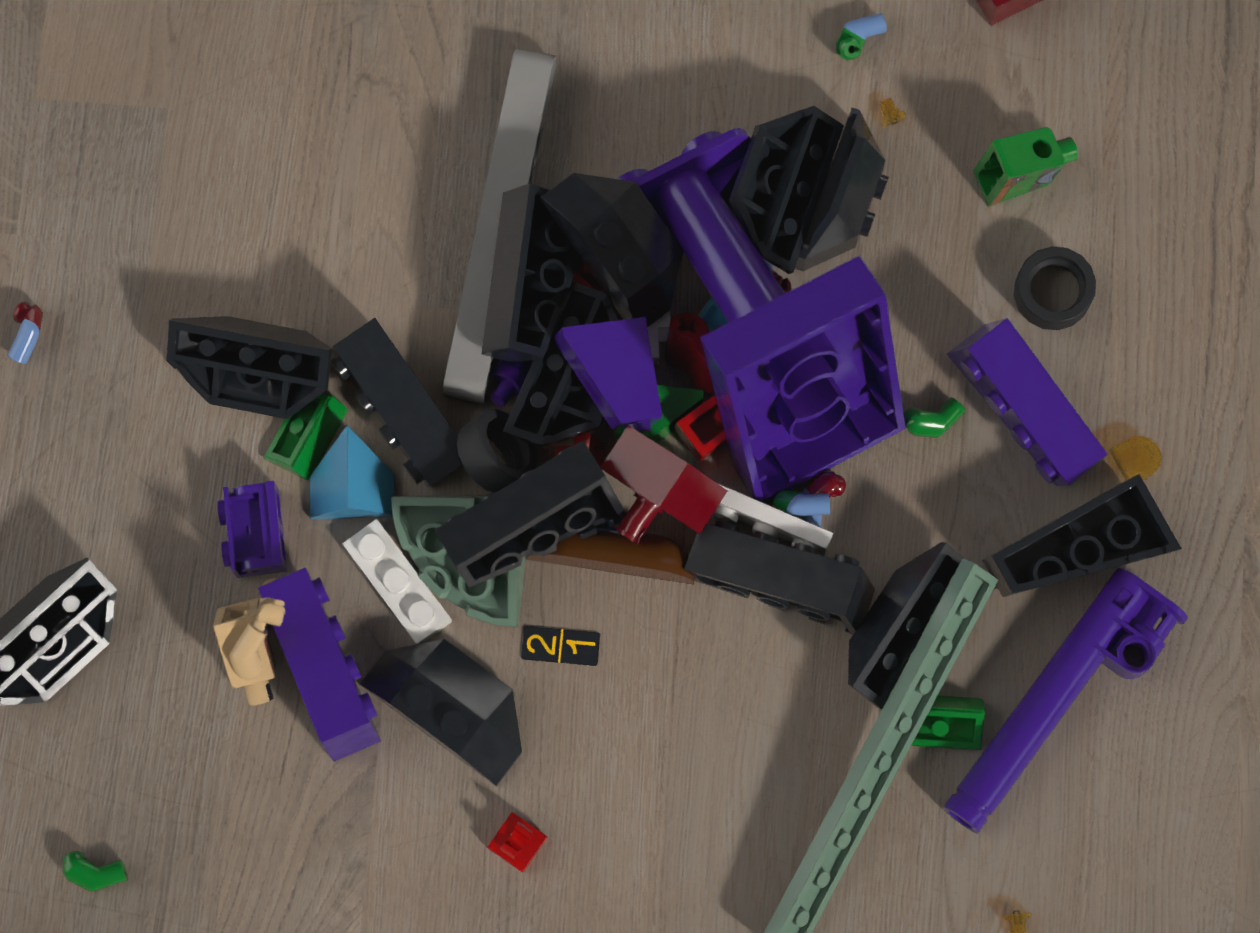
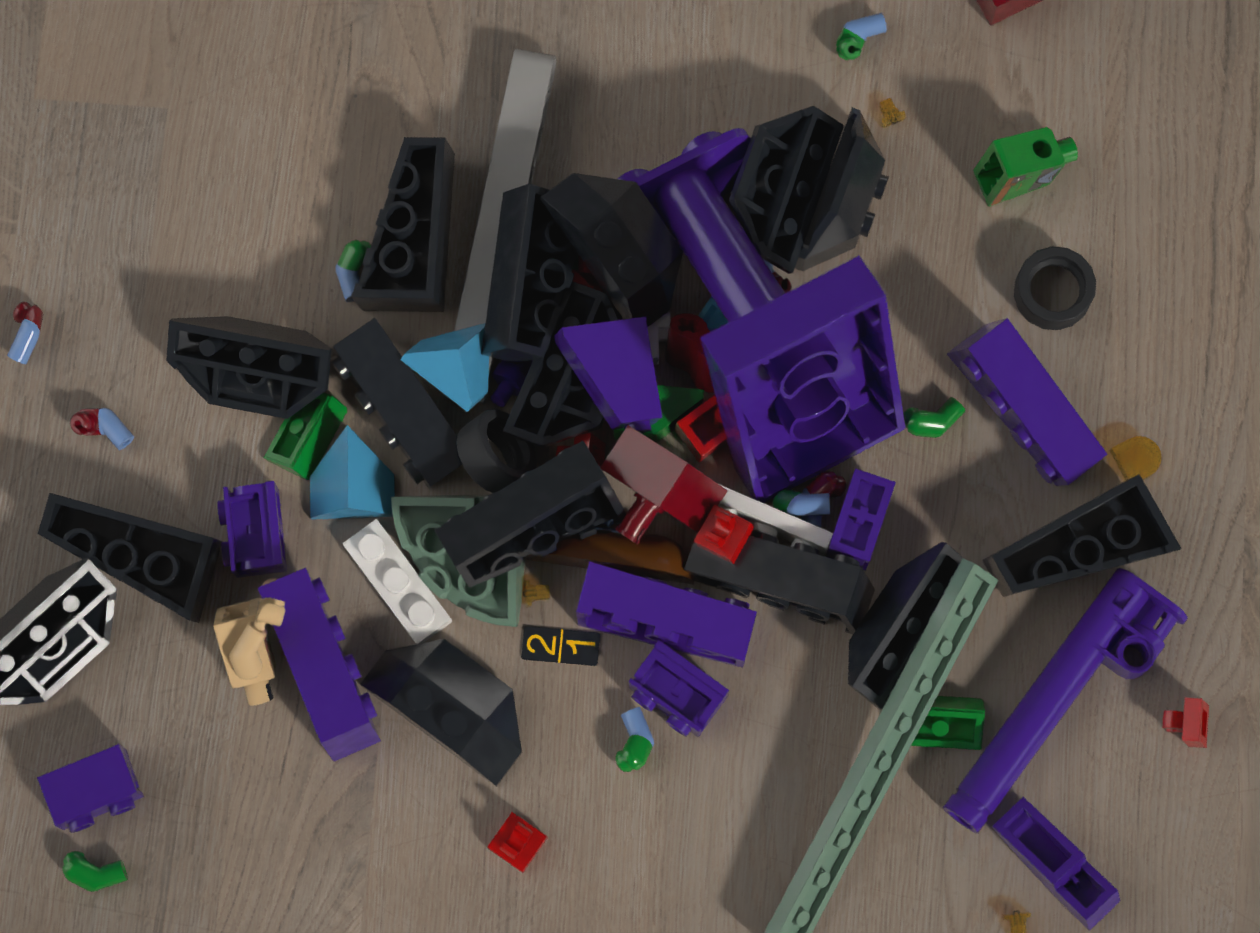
(90, 789): none -> dark purple hinge
(101, 422): none -> arm
(147, 555): none -> black wedge
(349, 266): none -> arm
(411, 242): none -> black wedge
(453, 364): none -> dark azure slope
(535, 593): none -> clear yellow piece
(638, 744): none -> arm
(655, 611): none -> dark purple wedge
(677, 690): none -> dark purple hinge
(723, 534): none -> red tile
(861, 517): none -> dark purple hinge
(1057, 863): none -> dark purple slope
(1191, 722): none -> red tile

